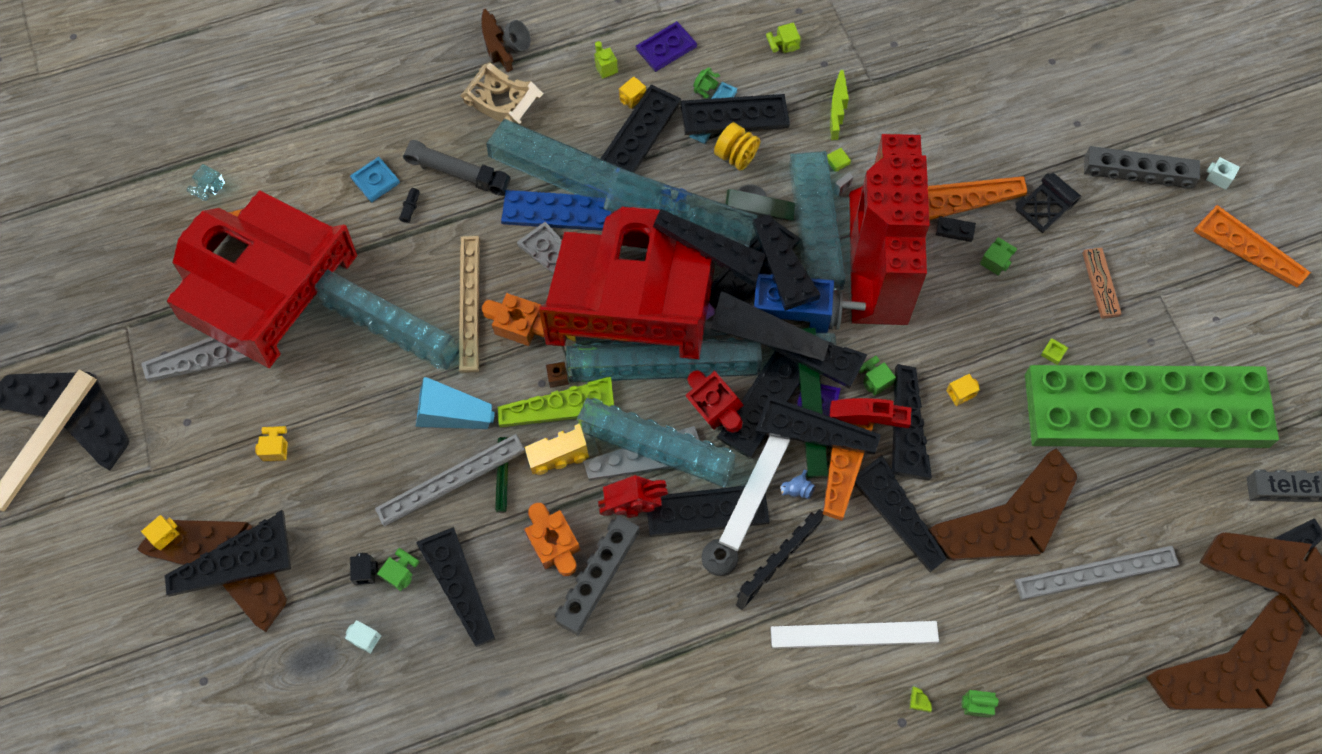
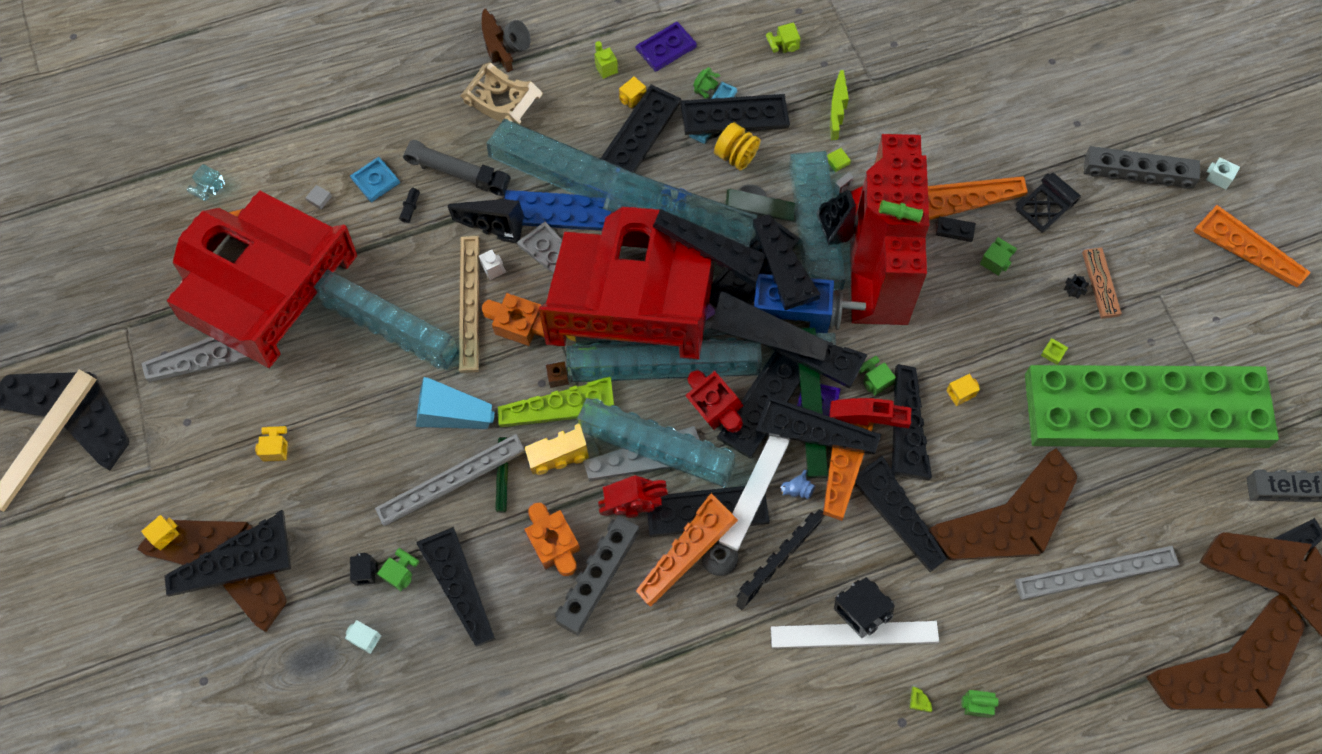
(318, 197): none -> light grey tile
(492, 264): none -> white brick
(497, 217): none -> black wedge
(699, 536): none -> orange wing
(838, 218): none -> black wedge
(864, 607): none -> black brick
(901, 211): none -> bright green pin
(1076, 286): none -> black gear

